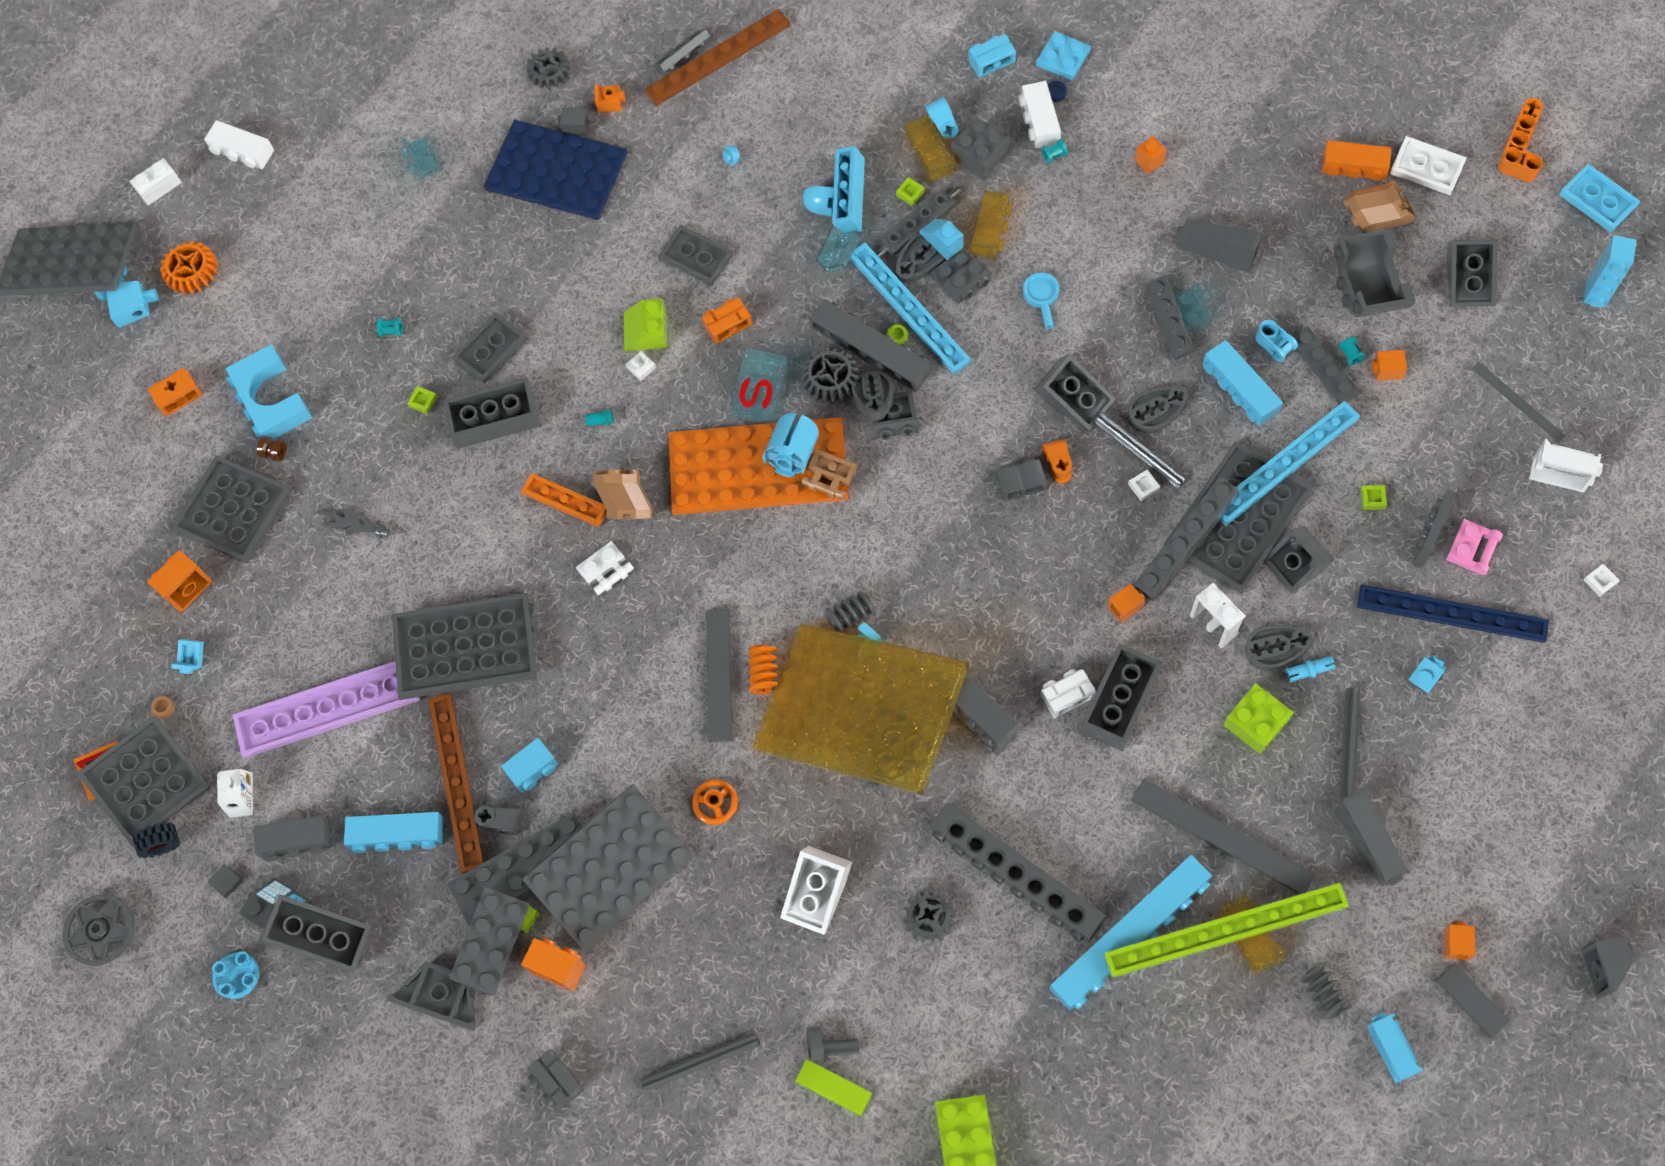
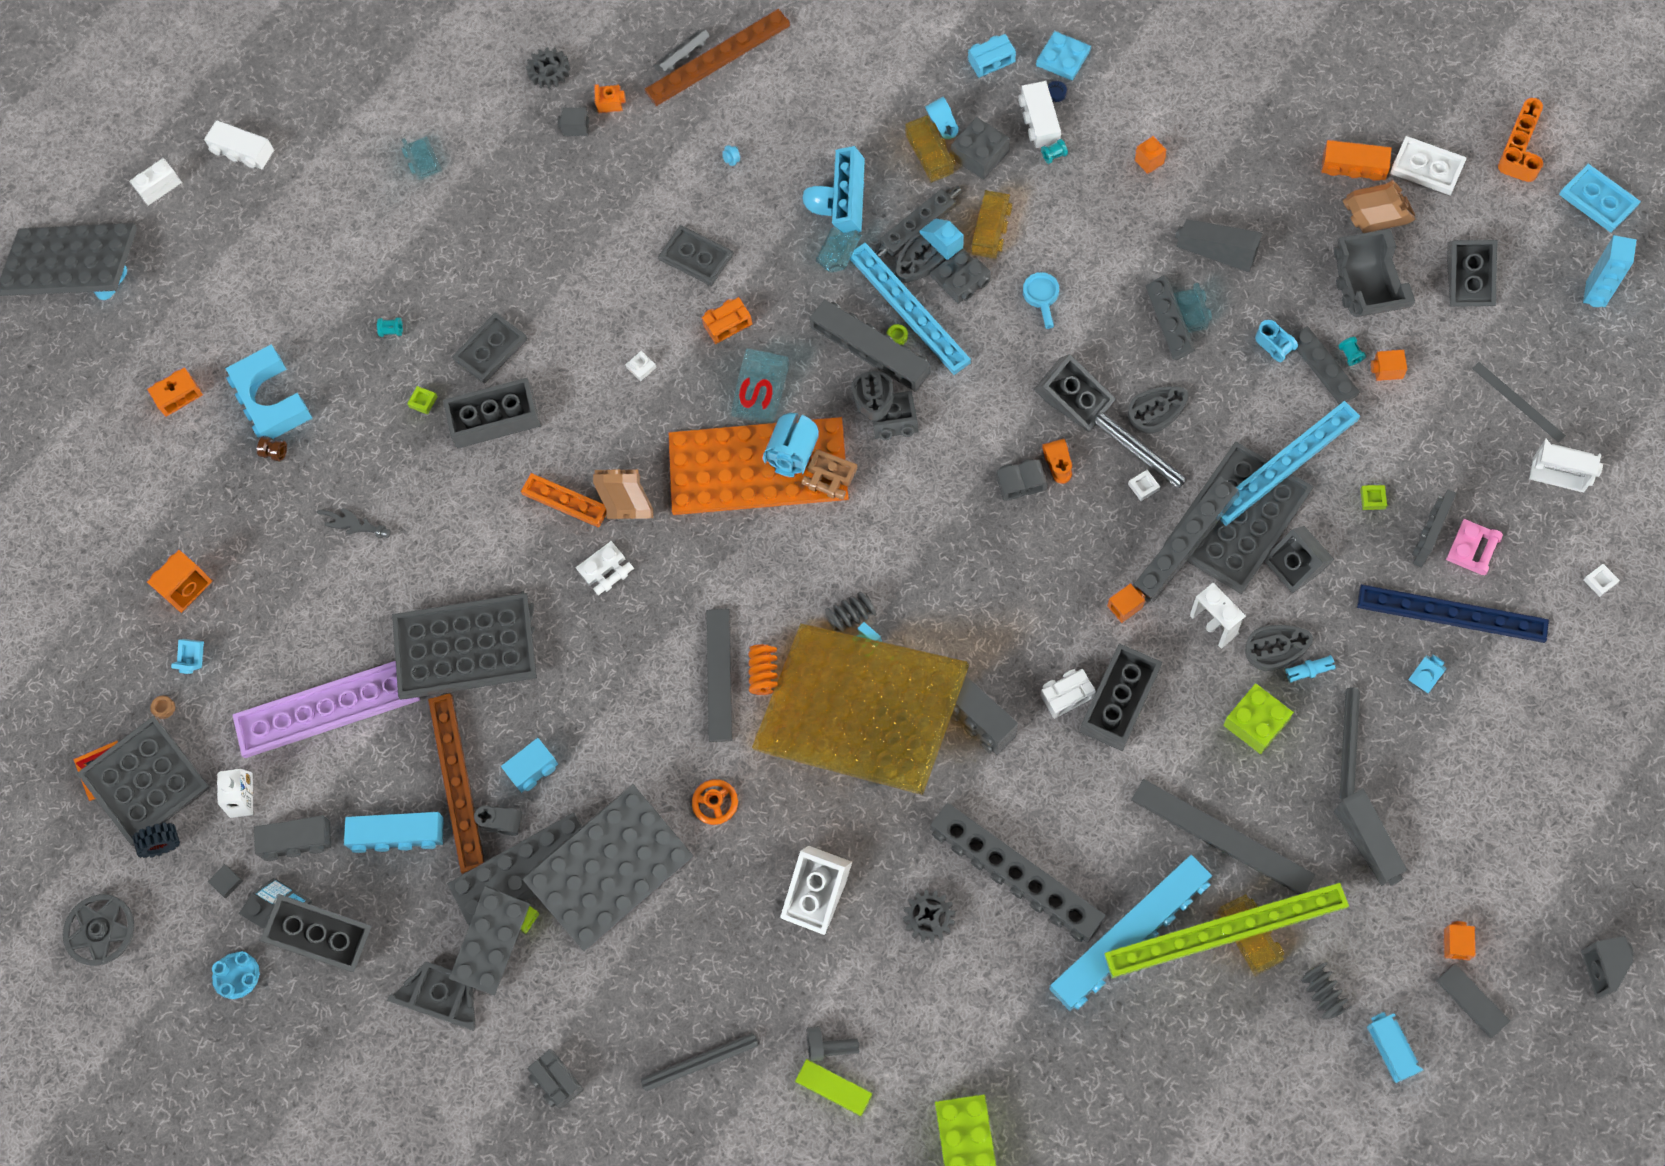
(130, 302): medium azure torso -> none
(181, 277): orange gear -> none
(231, 509): dark grey plate -> none
(553, 964): orange brick -> none
(556, 169): dark blue plate -> none
(599, 418): teal pin -> none
(645, 325): lime slope -> none
(817, 384): dark grey gear -> none
(910, 191): lime plate -> none
(1242, 383): medium azure brick -> none

